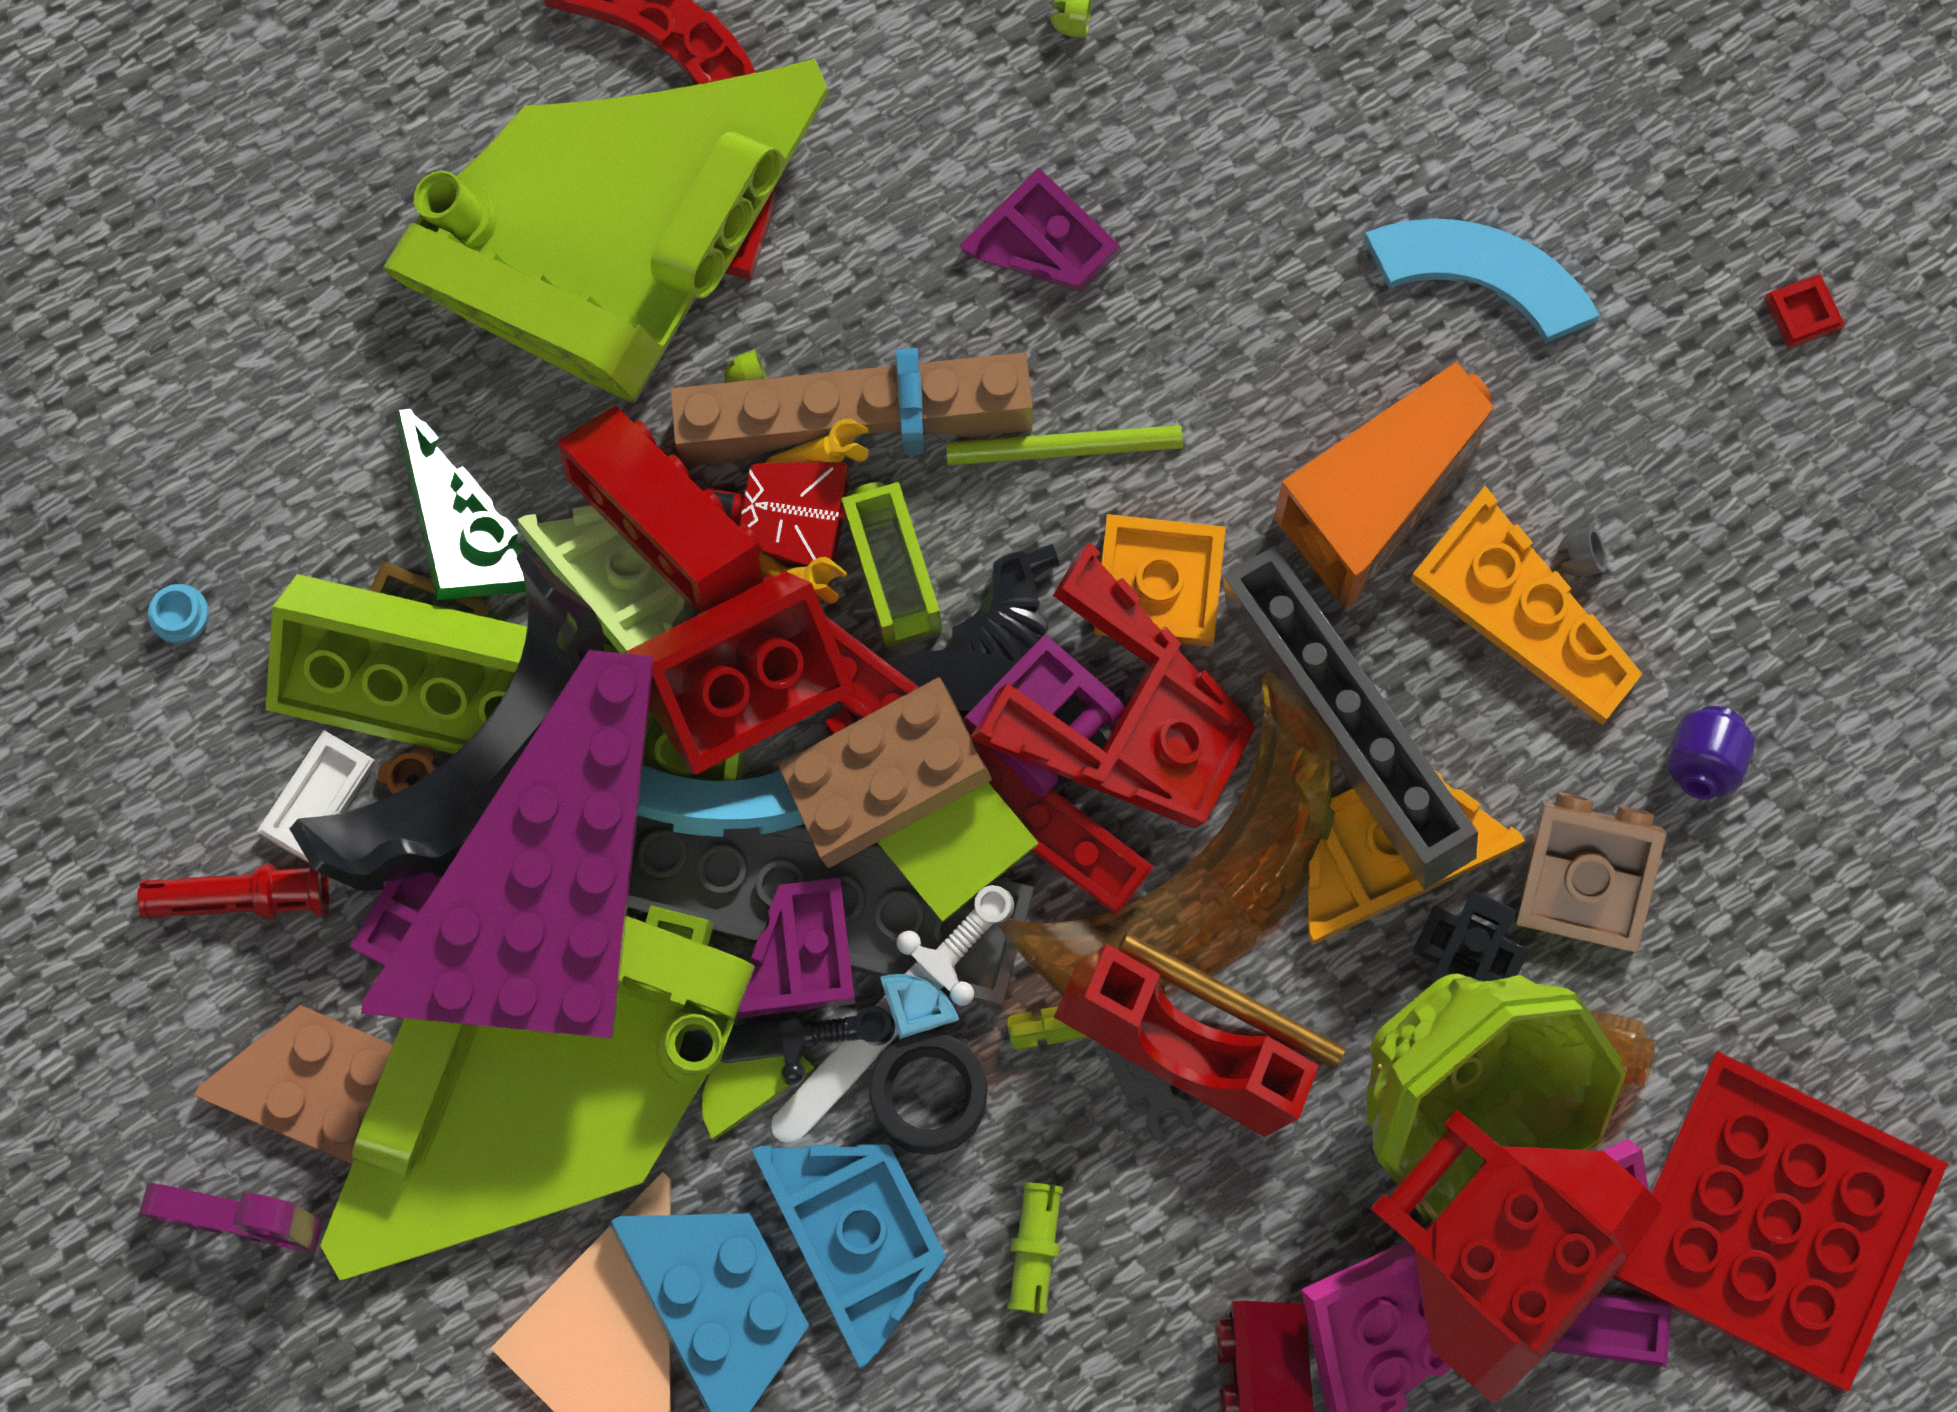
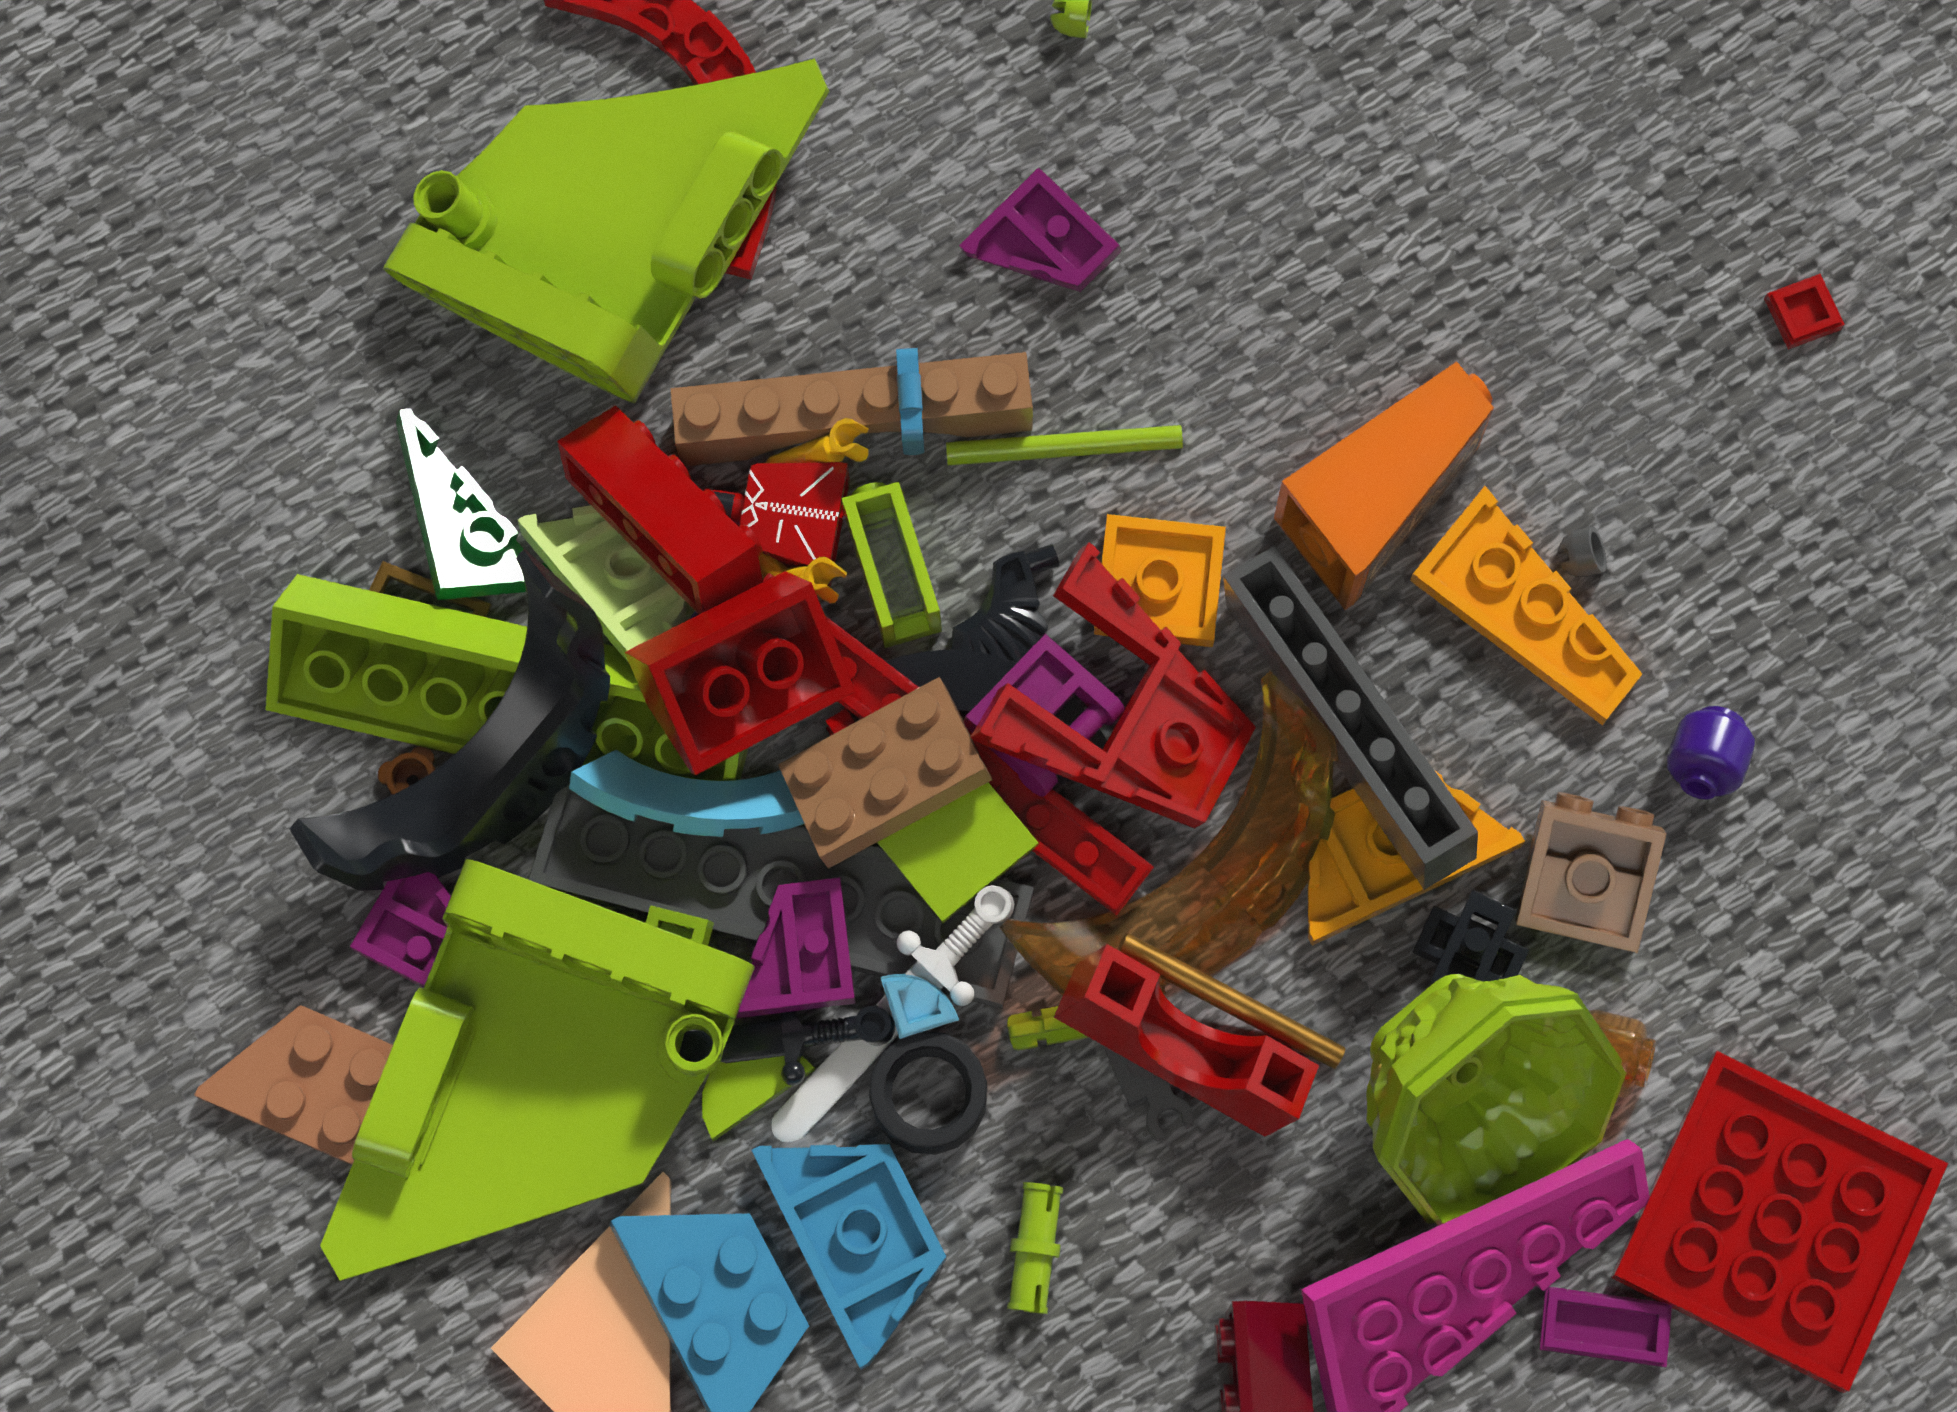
(178, 613): medium azure plate -> none
(254, 1216): magenta beam -> none
(263, 892): red pin -> none
(319, 787): white tile -> none
(540, 890): magenta wing -> none
(744, 368): lime hinge -> none
(1489, 258): medium azure tile -> none
(1514, 1248): red piece -> none

